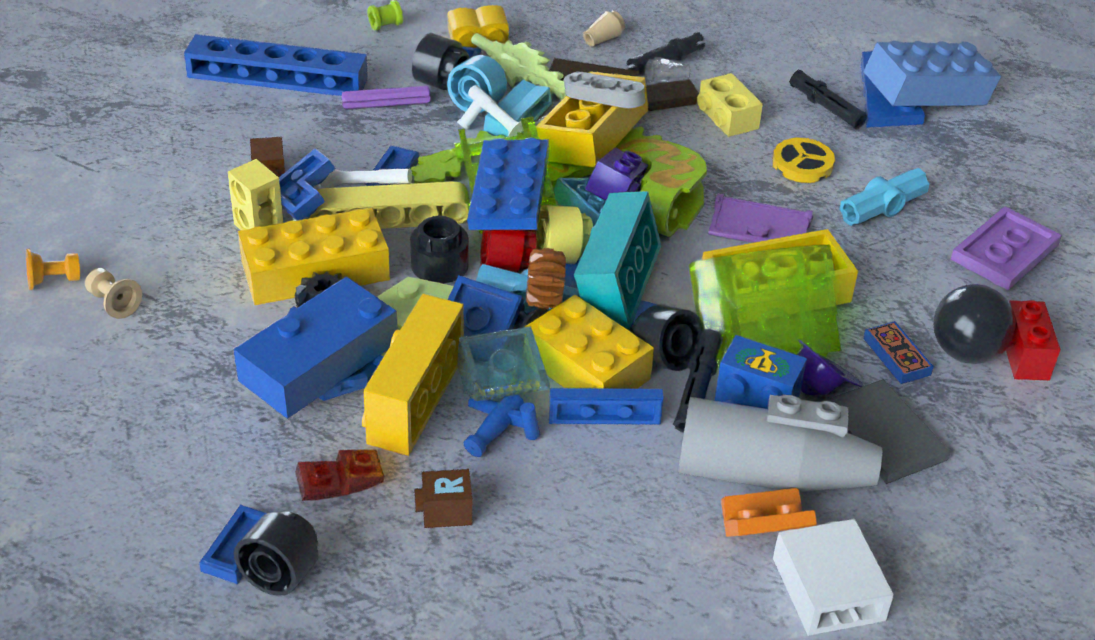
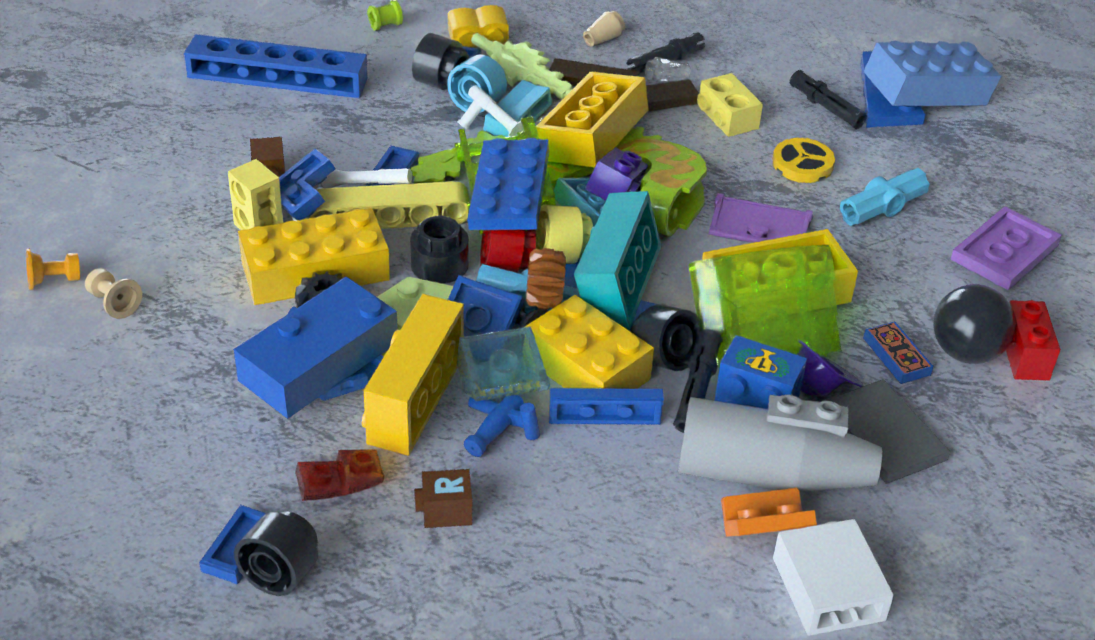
(386, 97): medium lavender axle -> none
(604, 90): light grey beam -> none

